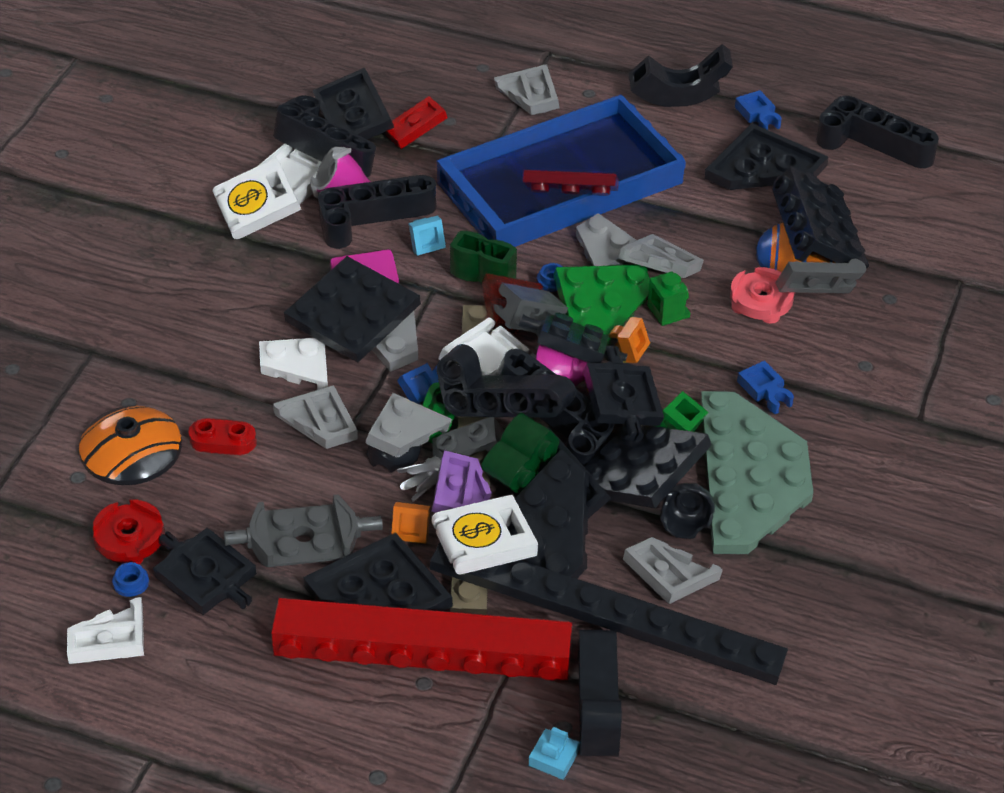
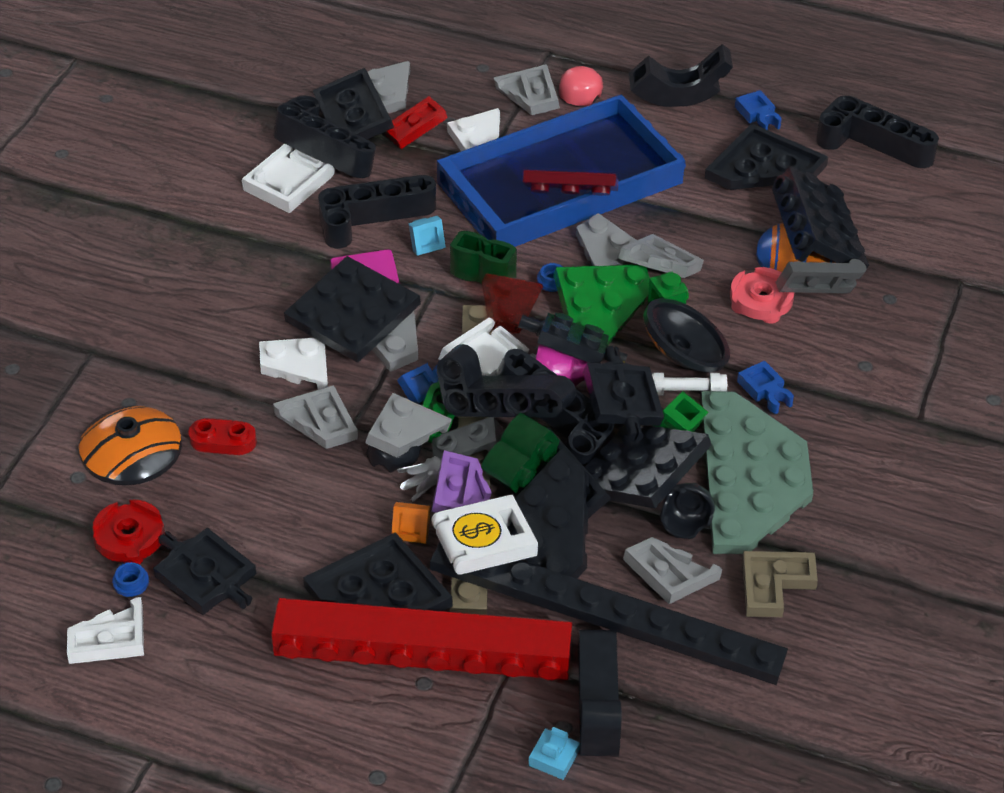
(250, 202): white container -> none
(330, 527): dark grey plate -> none
(337, 170): hat -> none
(392, 85): none -> light grey wing
(475, 129): none -> white wing
(526, 301): dark grey hinge -> none
(580, 86): none -> coral hair
(631, 339): orange tile -> none
(686, 336): none -> black dish
(715, 382): none -> white bar
(769, 573): none -> dark tan plate

